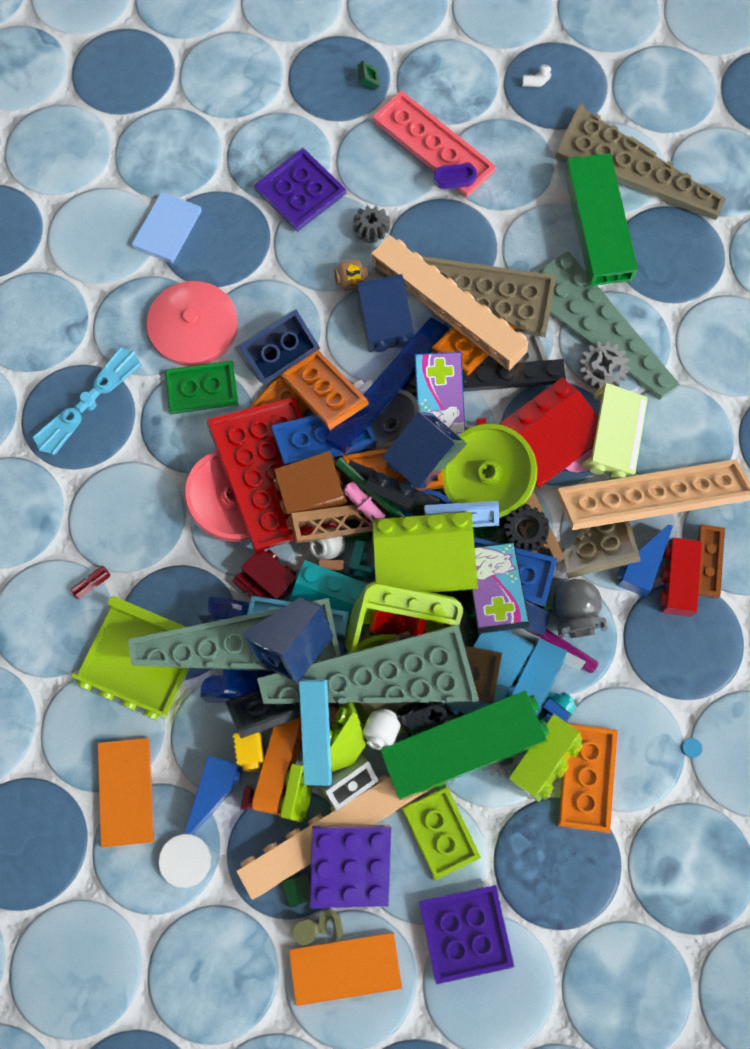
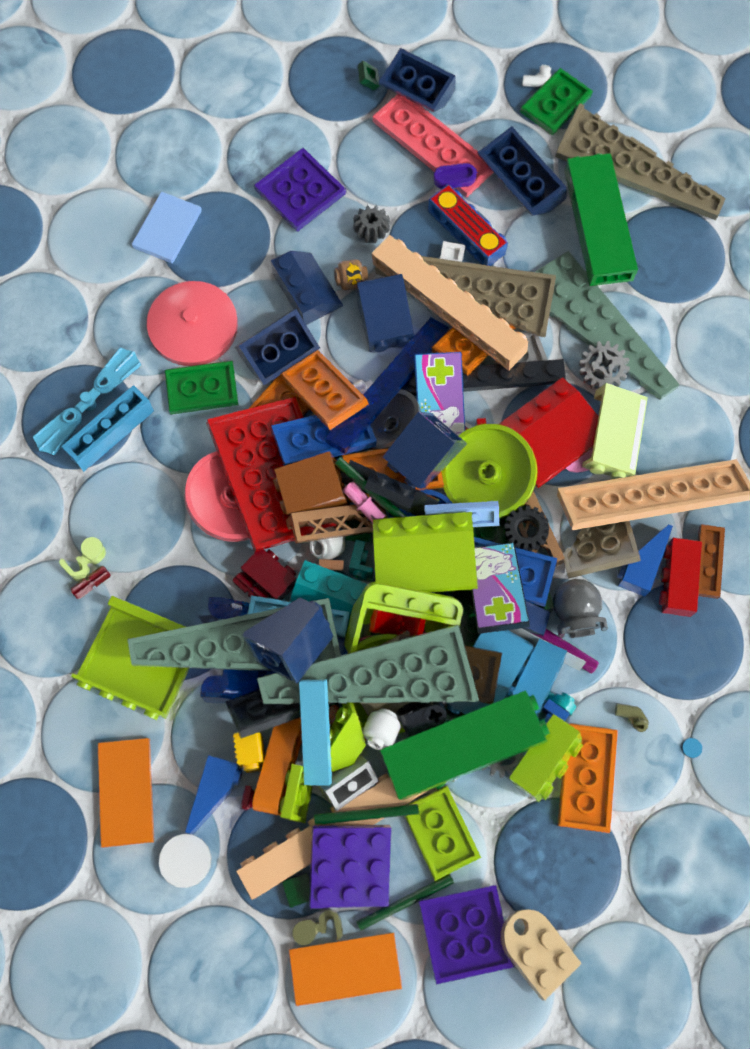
(92, 552): none -> yellowish green leg
(108, 428): none -> dark azure brick
(305, 285): none -> dark blue slope
(366, 814): none -> dark green bar
(405, 902): none -> dark green bar
(419, 80): none -> dark blue slope
(452, 251): none -> white plate
(467, 226): none -> brick
(524, 173): none -> dark blue slope
(538, 952): none -> tan plate
(556, 101): none -> green tile
(634, 714): none -> olive arm

